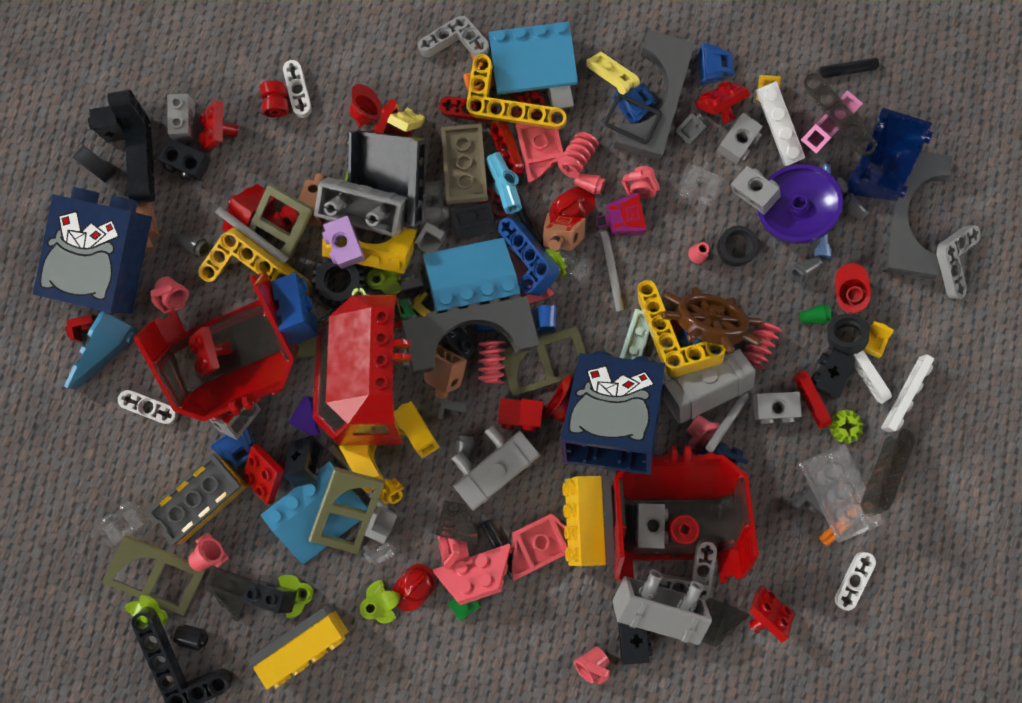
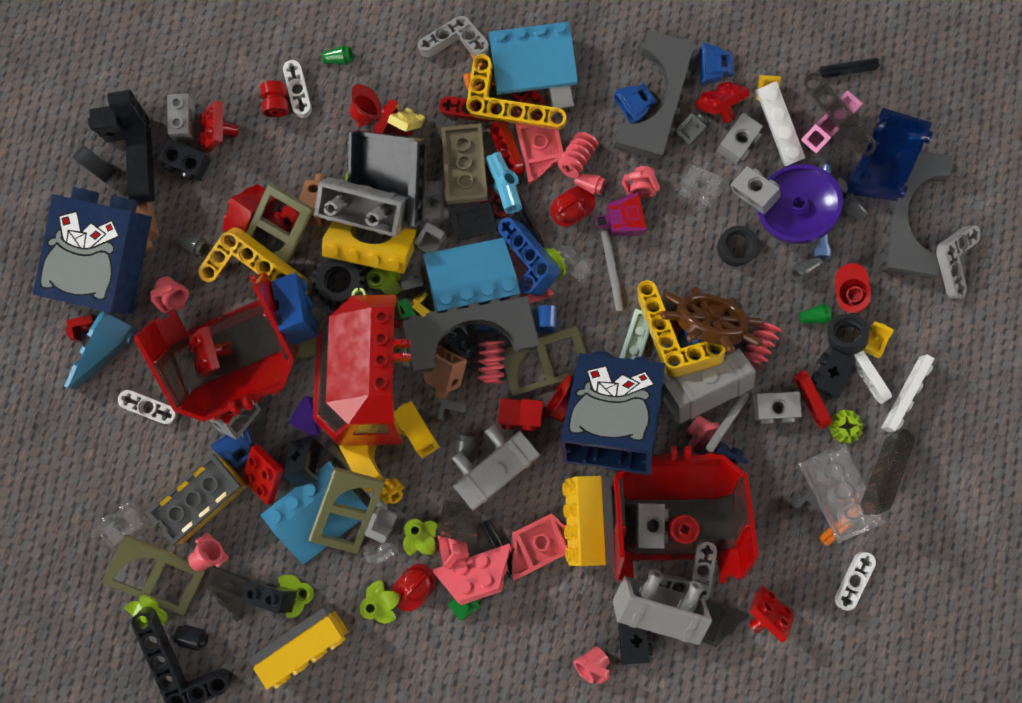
(252, 235): light grey bar -> none
(339, 55): none -> green cone
(343, 229): lavender brick -> none
(421, 540): none -> lime plate
(563, 231): nougat torso -> none
(613, 72): light yellow plate -> none
(638, 104): black piece -> none
(697, 256): coral cone -> none

